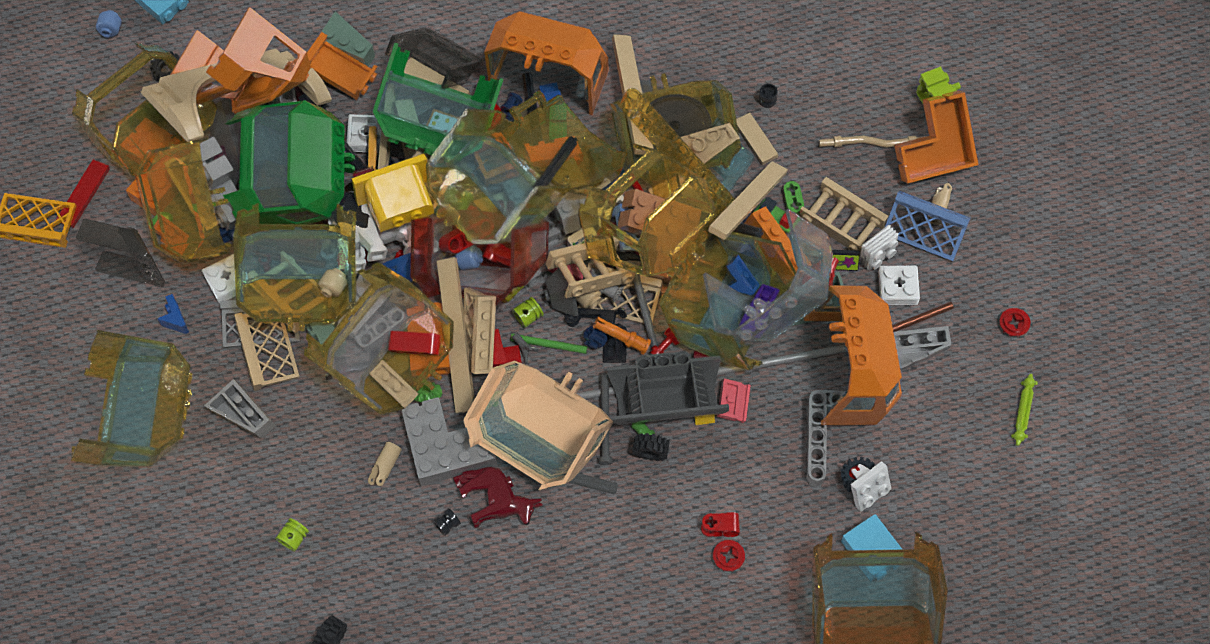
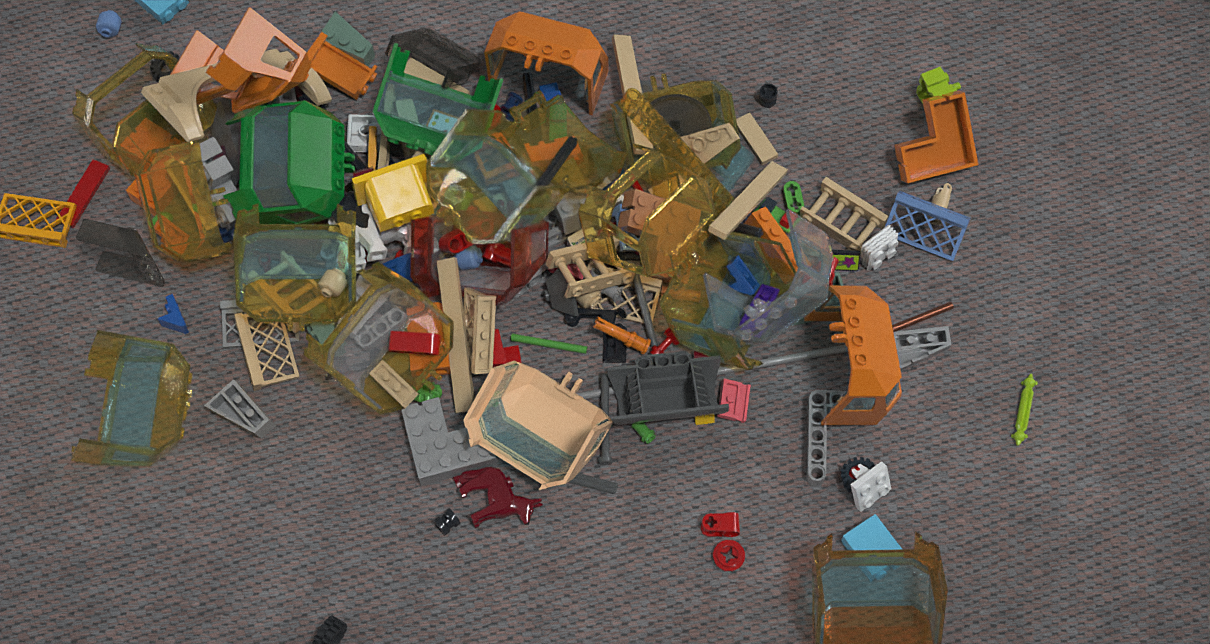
(215, 276): white brick -> none
(295, 531): lime piece -> none
(384, 463): tan piece -> none
(523, 345): dark grey bar -> none
(527, 312): lime piece -> none
(594, 338): dark blue gear -> none
(650, 447): black tyre -> none
(838, 141): tan bar -> none
(895, 295): white brick -> none
(1019, 316): red gear -> none

